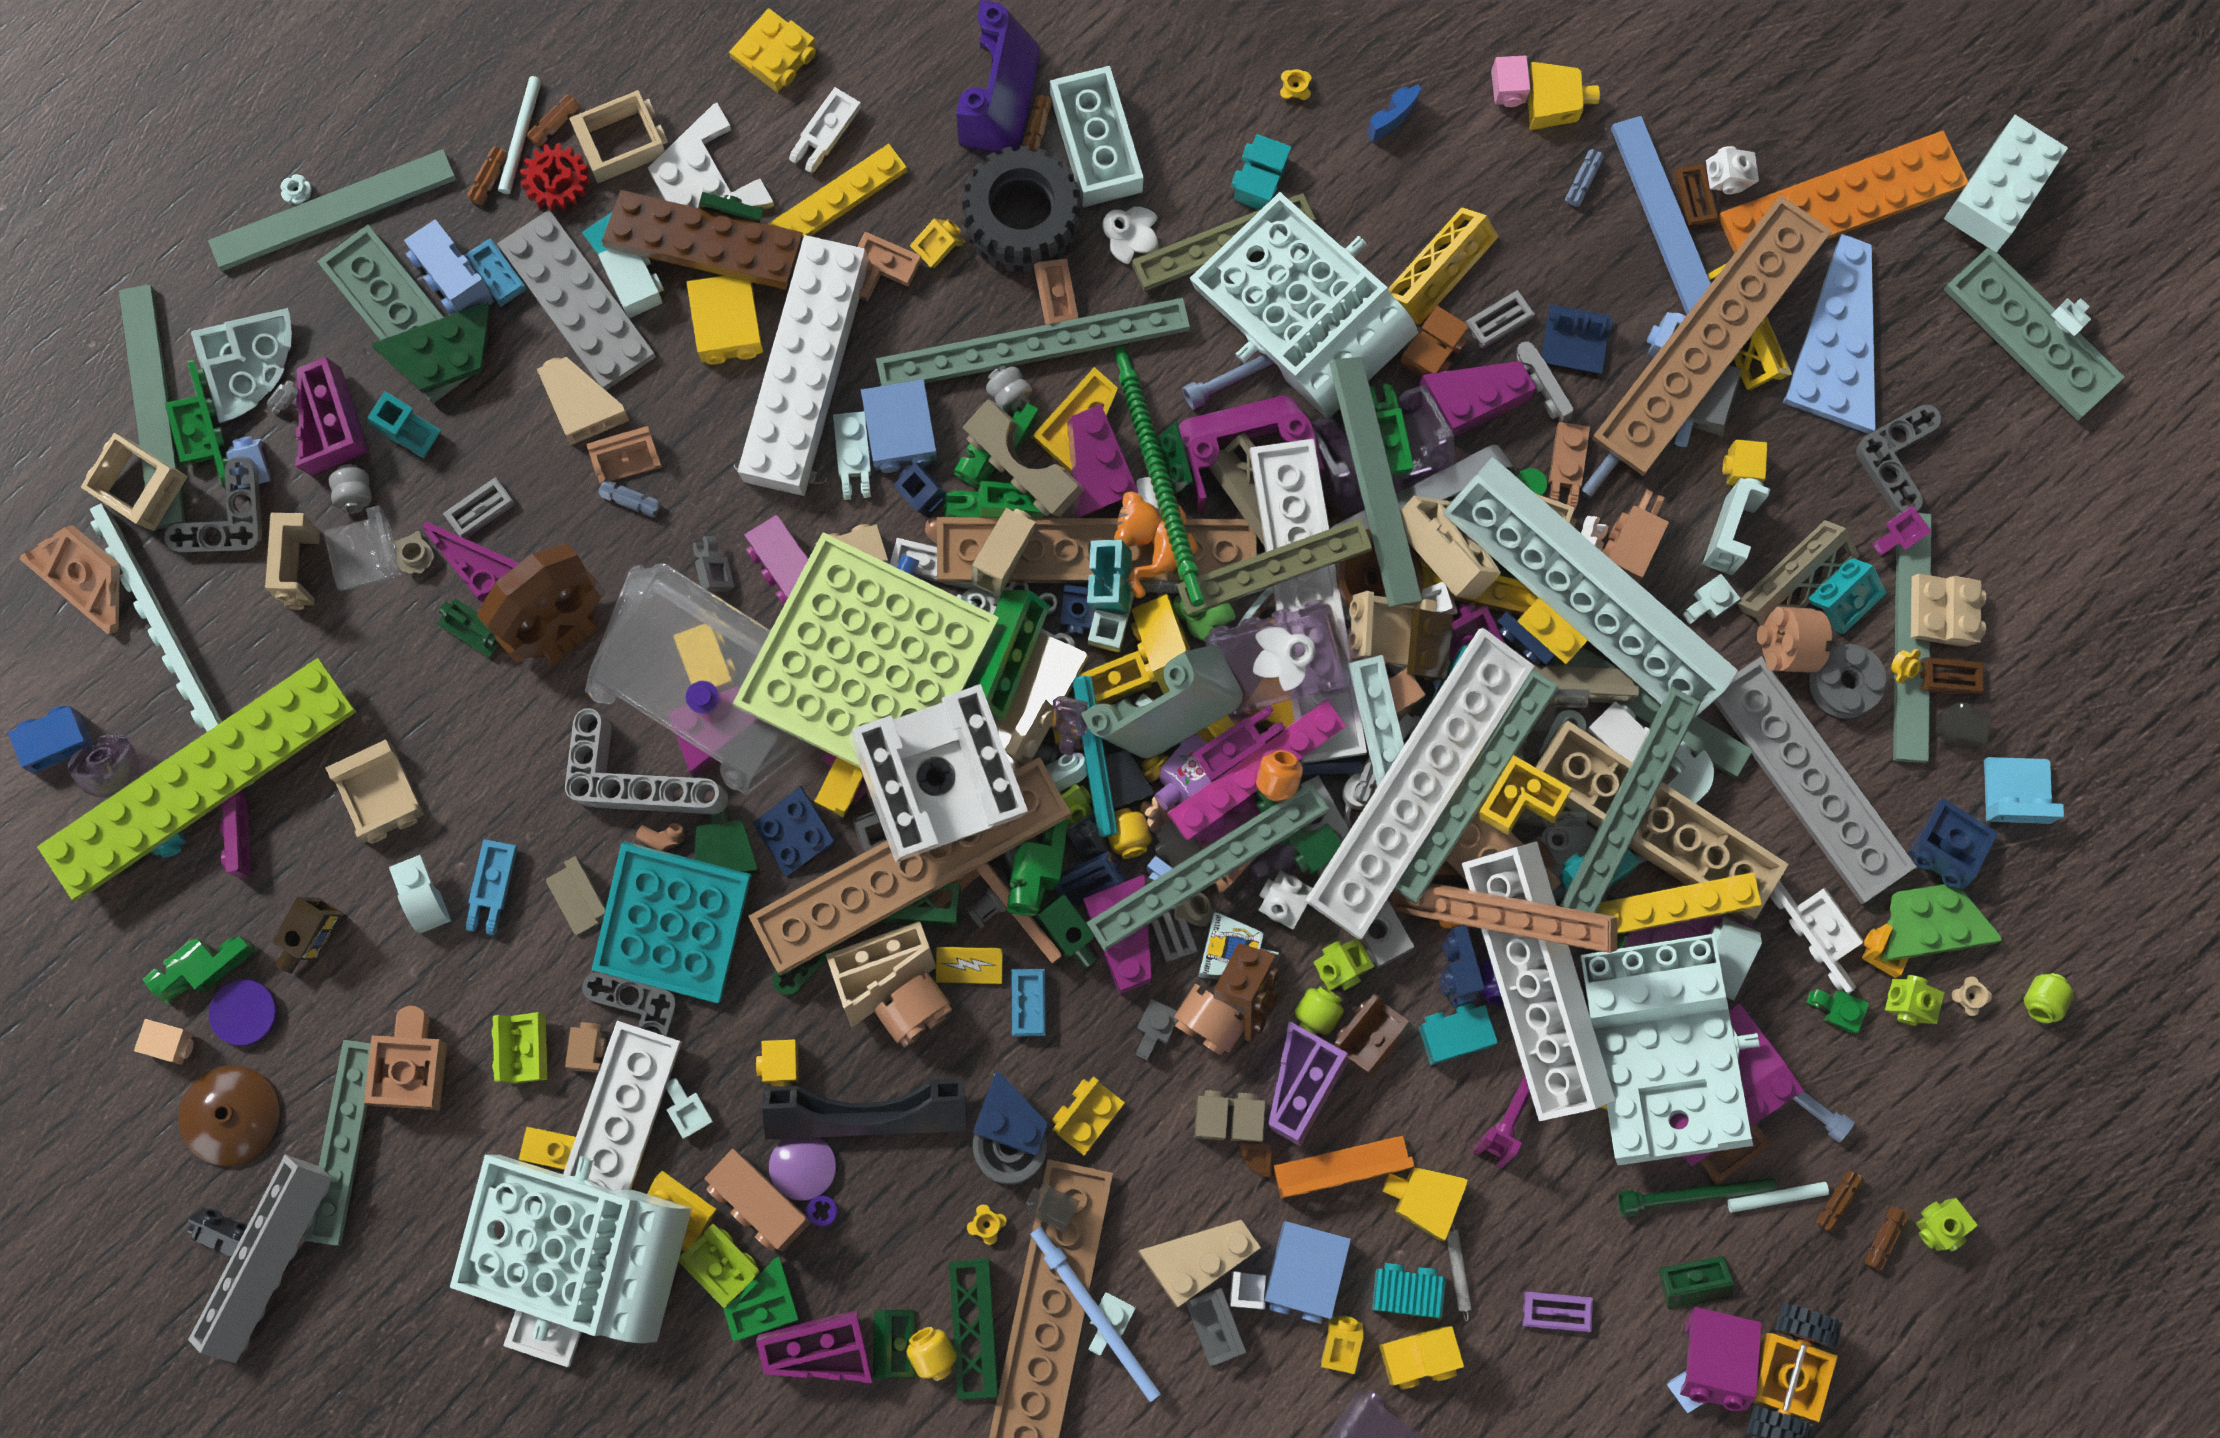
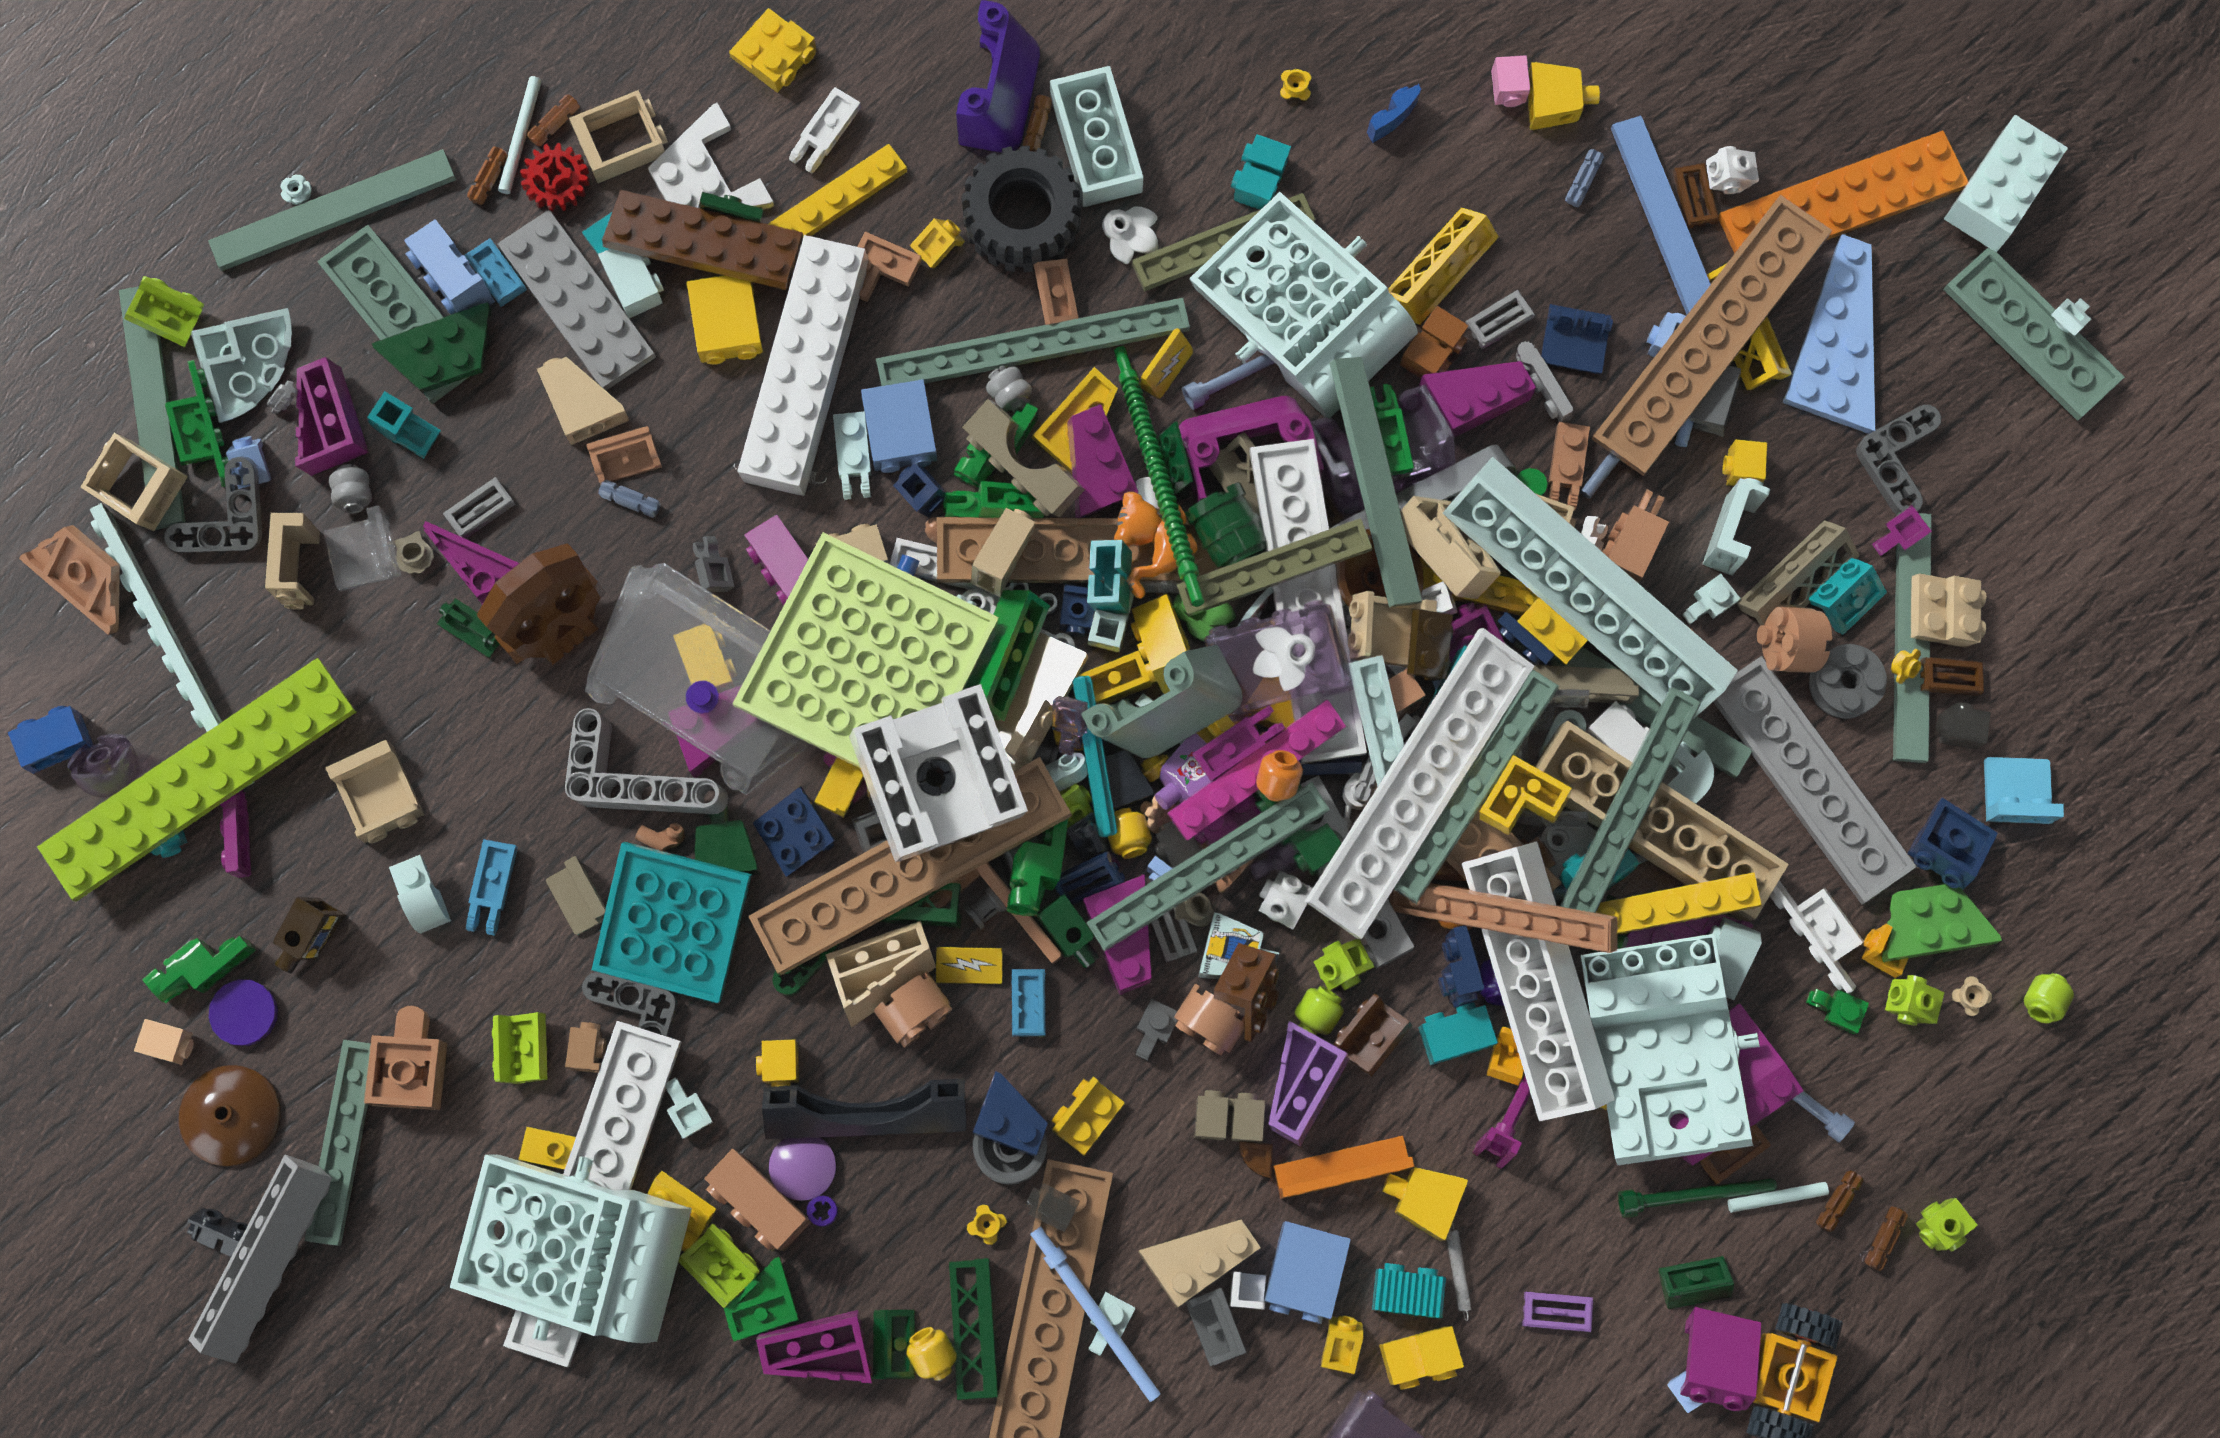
(164, 310): none -> lime bracket
(1166, 364): none -> yellow slope
(1228, 526): none -> dark green piece
(1505, 1059): none -> light orange bracket

